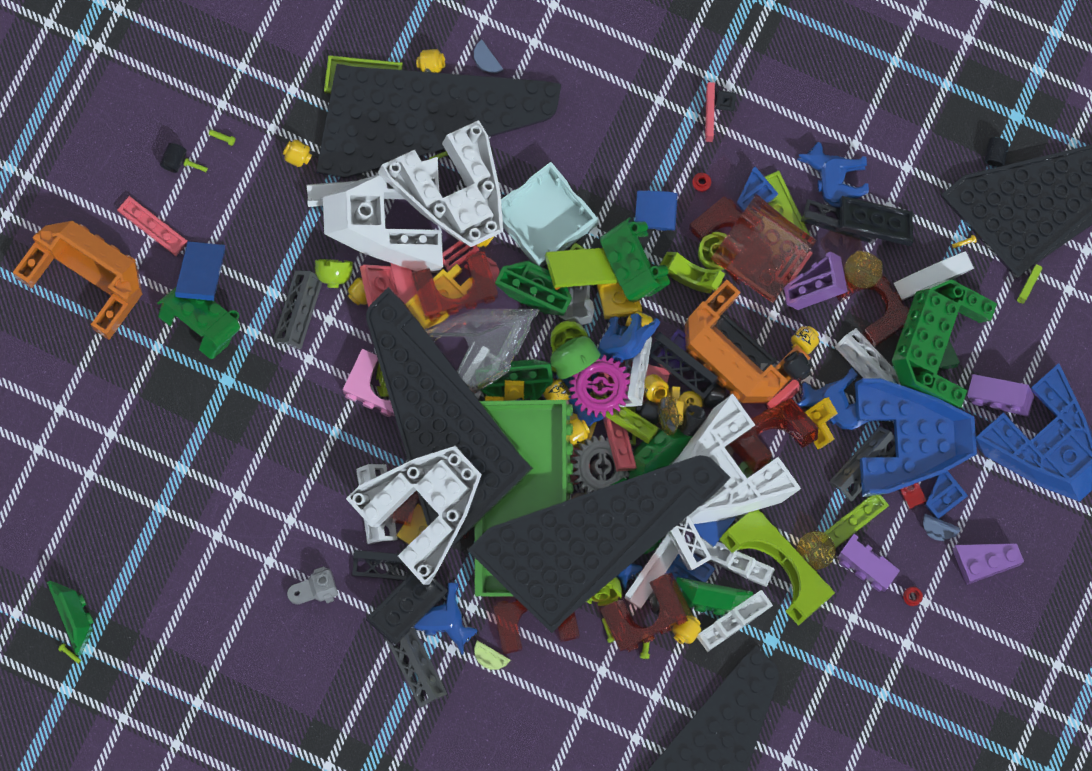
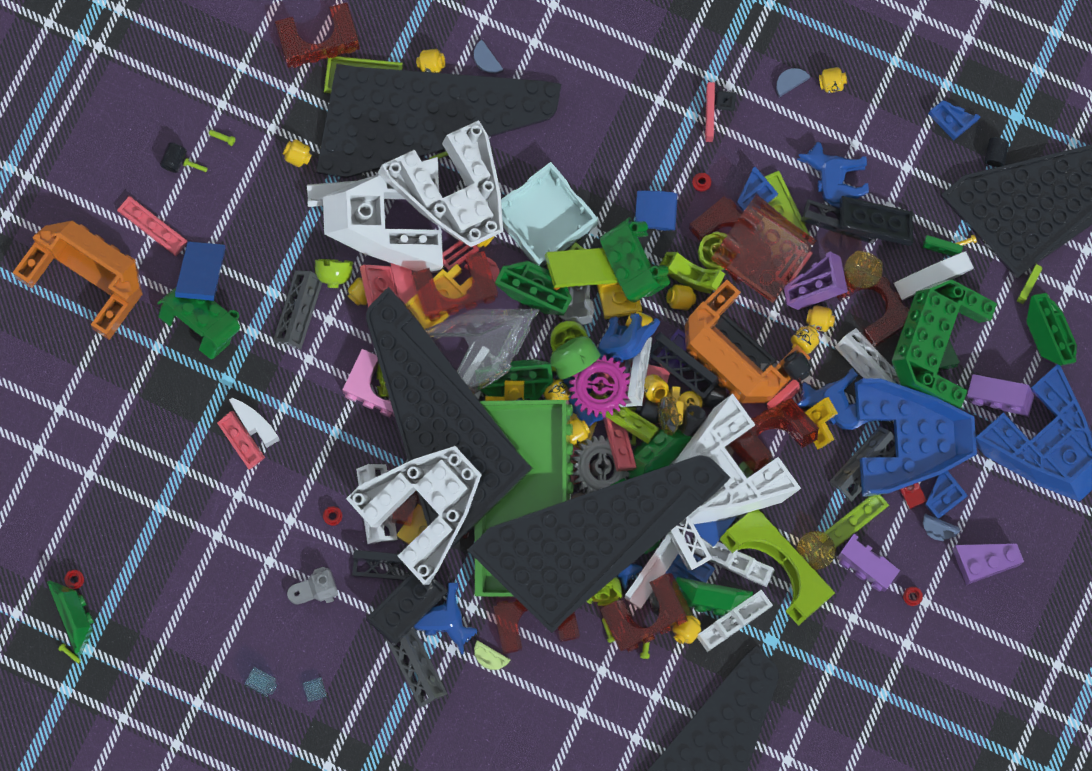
(74, 573): none -> red plate
(241, 440): none -> coral tile
(255, 423): none -> white slope
(261, 682): none -> clear light blue brick
(300, 52): none -> clear red arch
(314, 689): none -> clear light blue plate
(328, 511): none -> red plate
(681, 297): none -> yellow head
(790, 79): none -> sand blue tile
(820, 318): none -> yellow head
(832, 80): none -> yellow head
(942, 246): none -> green tile
(952, 119): none -> blue wing
(1051, 330): none -> green wedge

